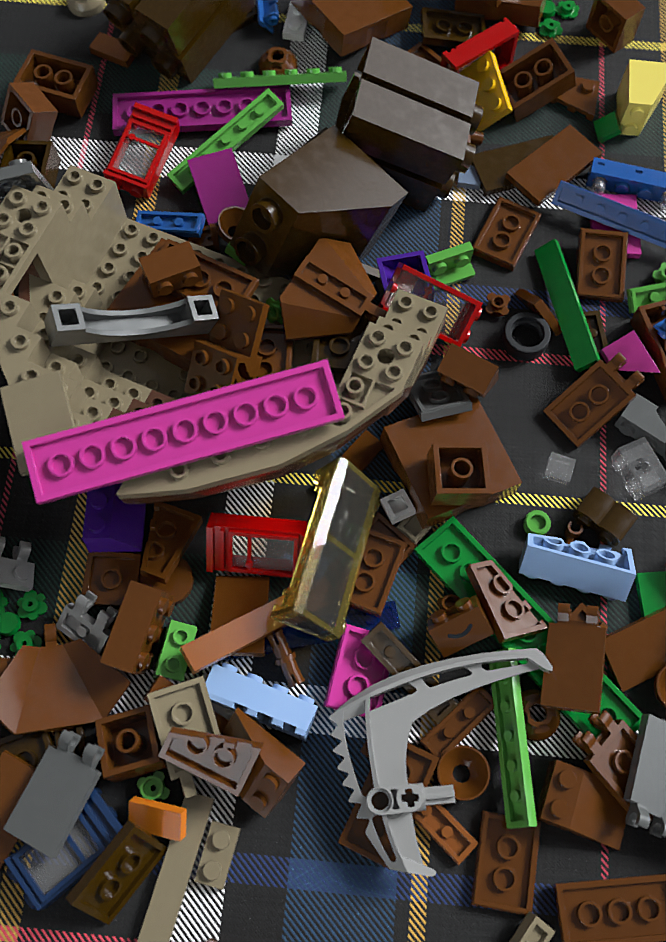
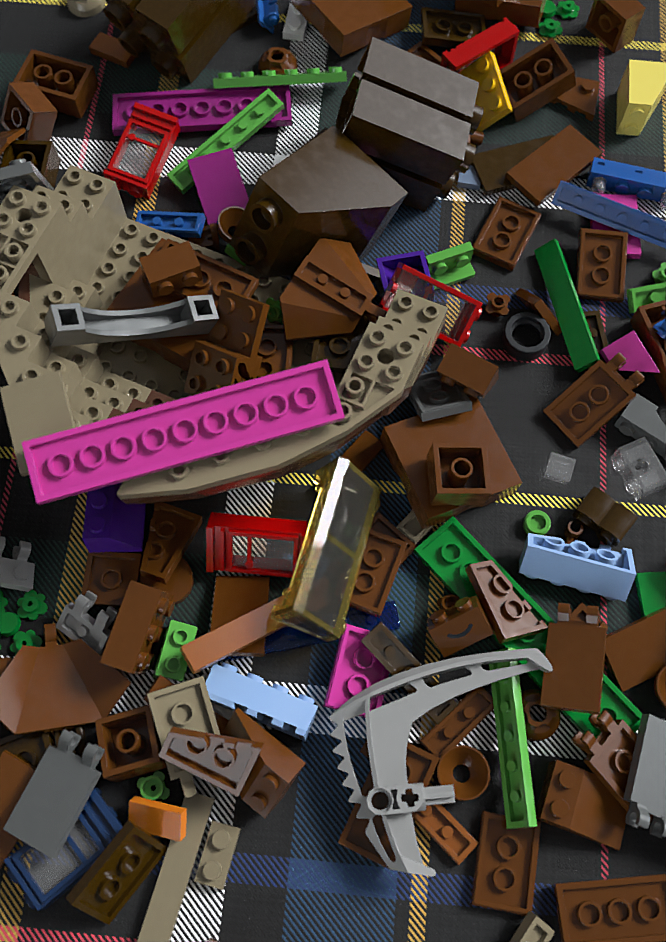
(285, 658): reddish brown pin -> none
(398, 506): white plate -> none
(607, 127): green tile -> none

